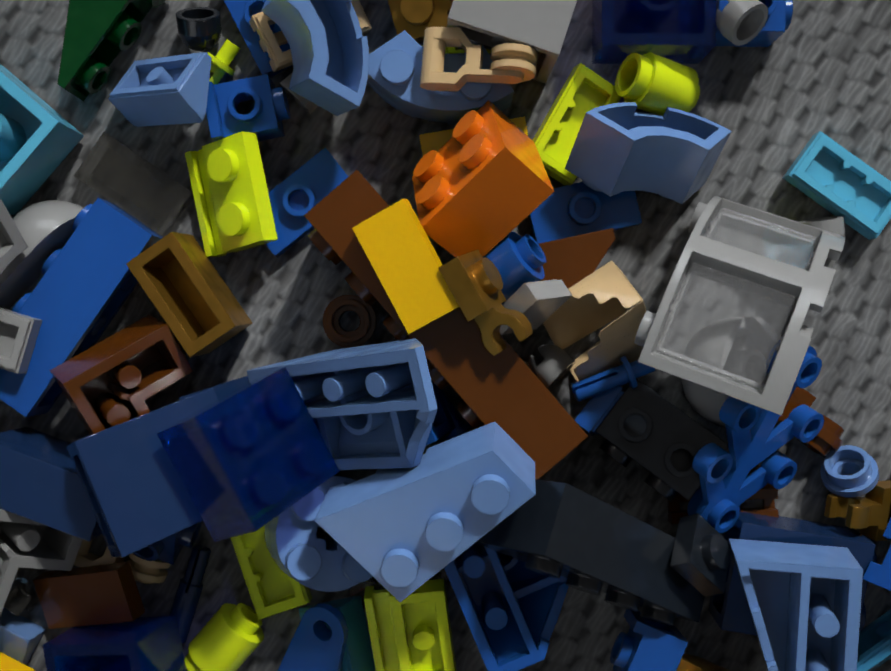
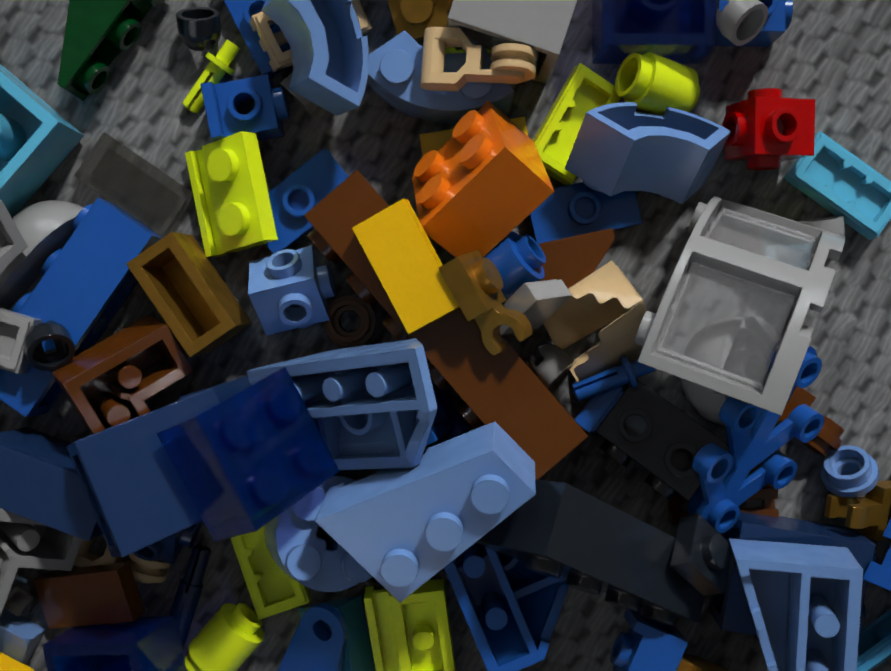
(50, 359): none -> black hinge
(164, 90): medium blue slope -> none
(290, 290): none -> medium blue brick
(769, 129): none -> red brick

